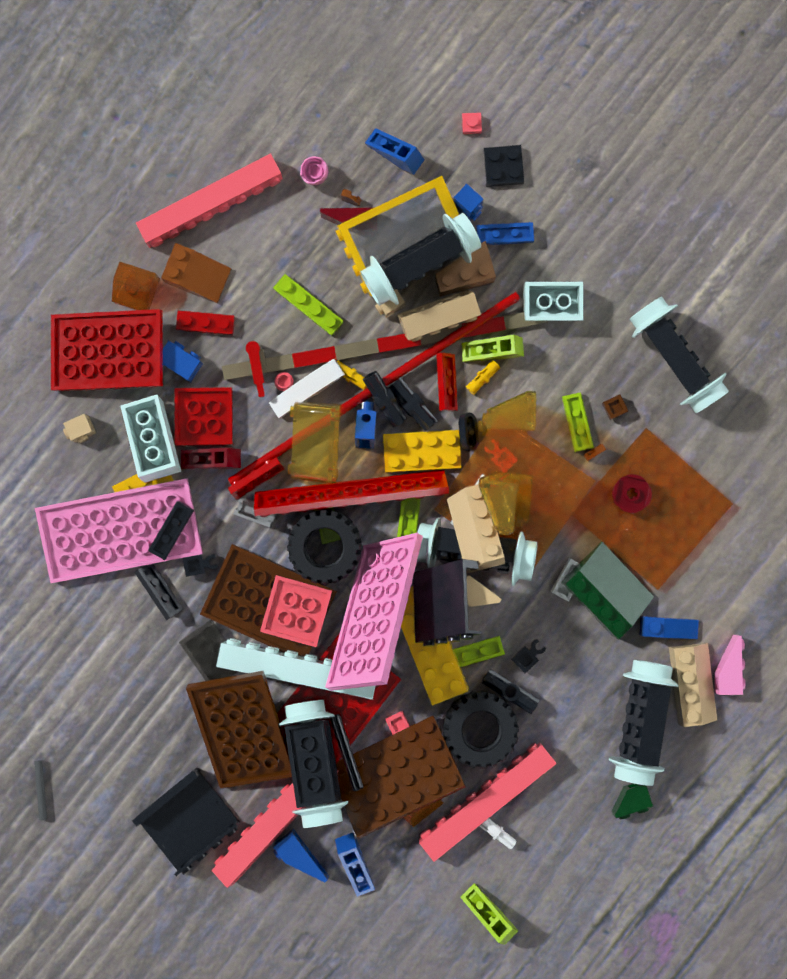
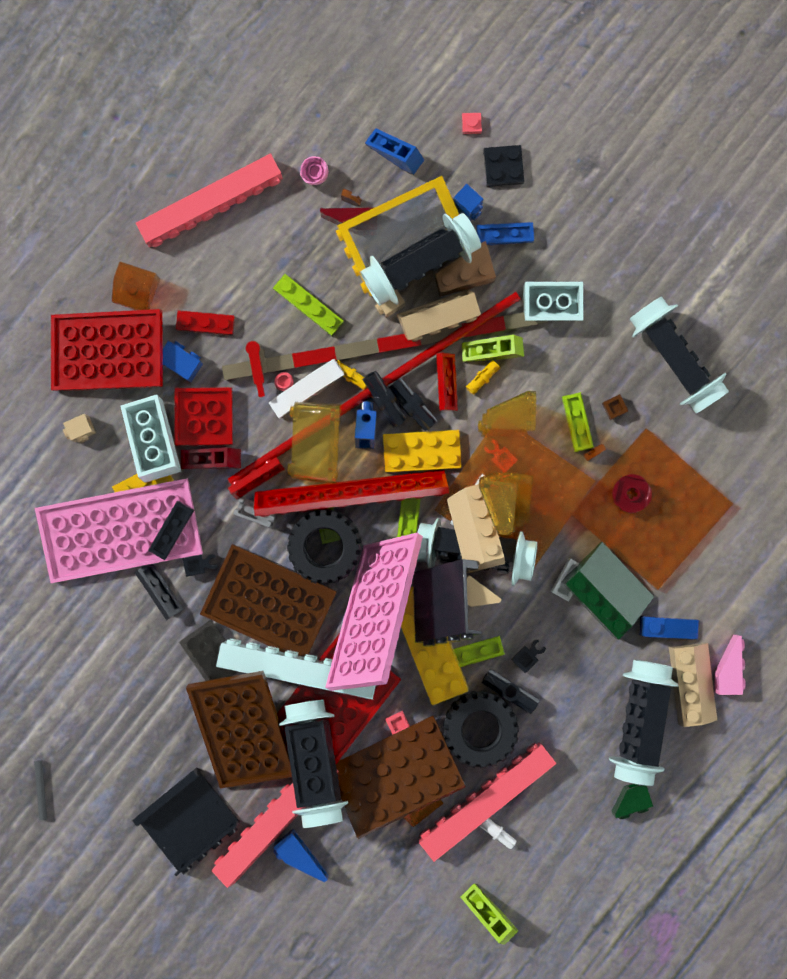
(195, 273): dark orange slope -> none
(296, 611): coral plate -> none
(346, 752): black axle -> none
(354, 864): blue slope -> none
(468, 431): black plate -> none

